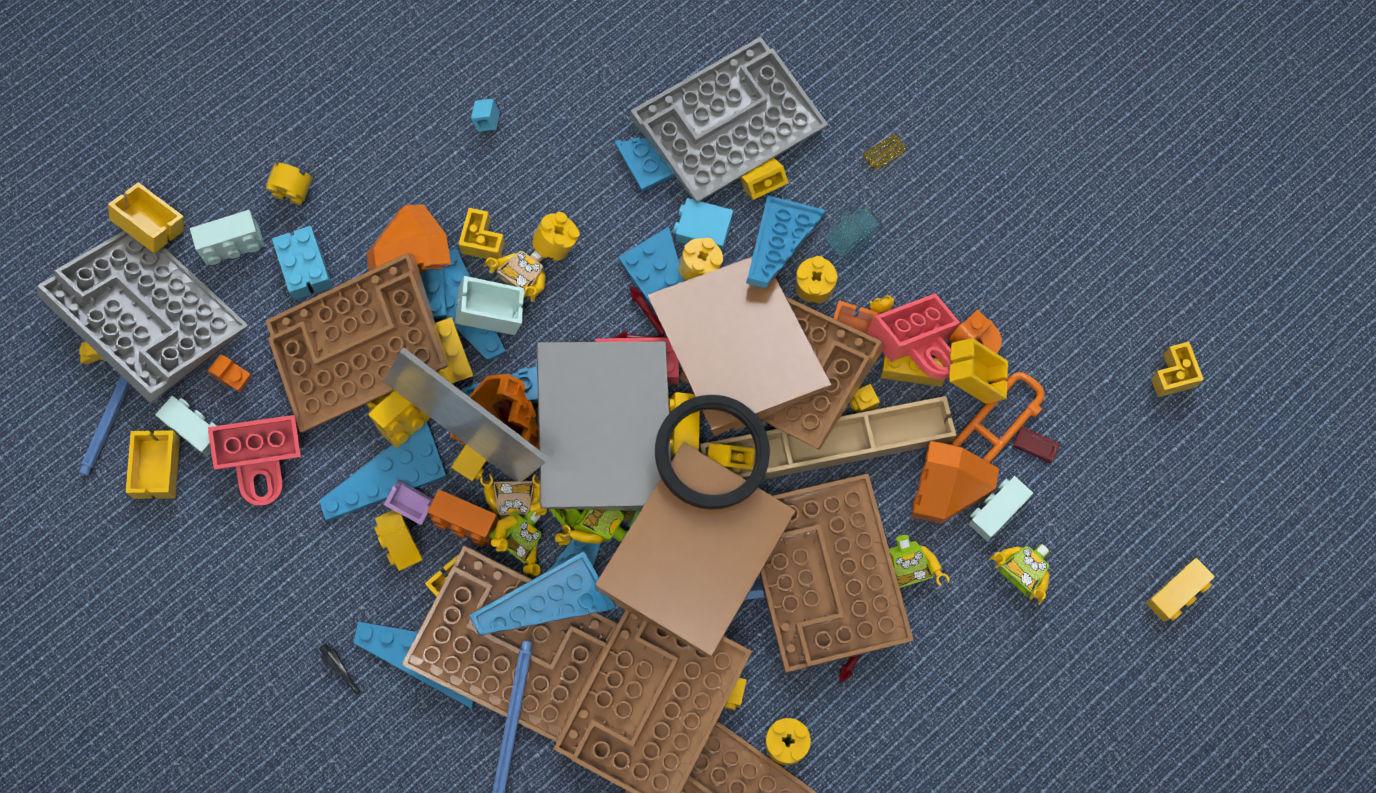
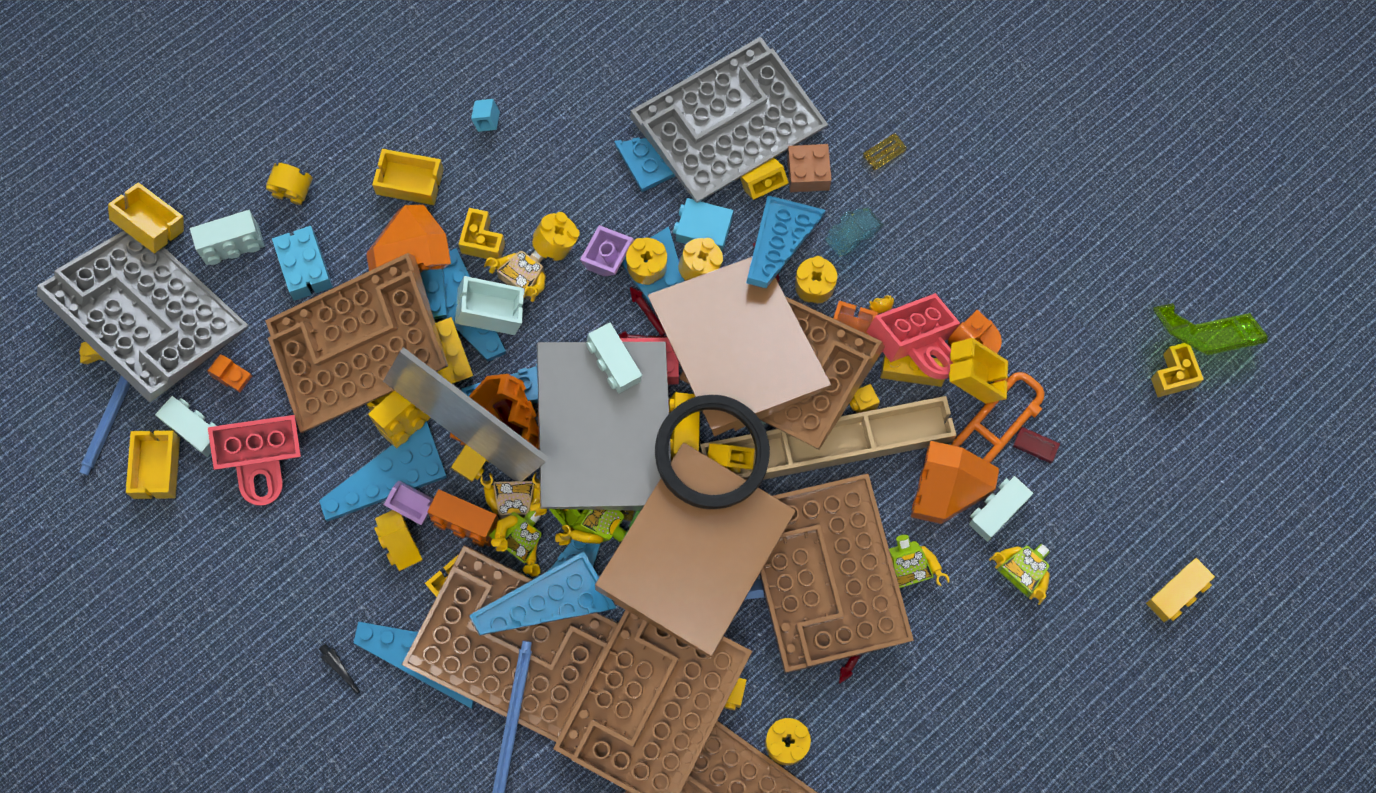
(408, 176): none -> yellow piece
(606, 251): none -> lavender slope
(613, 358): none -> light aqua brick
(642, 250): none -> yellow brick
(809, 168): none -> nougat brick
(1214, 335): none -> clear neon green windscreen

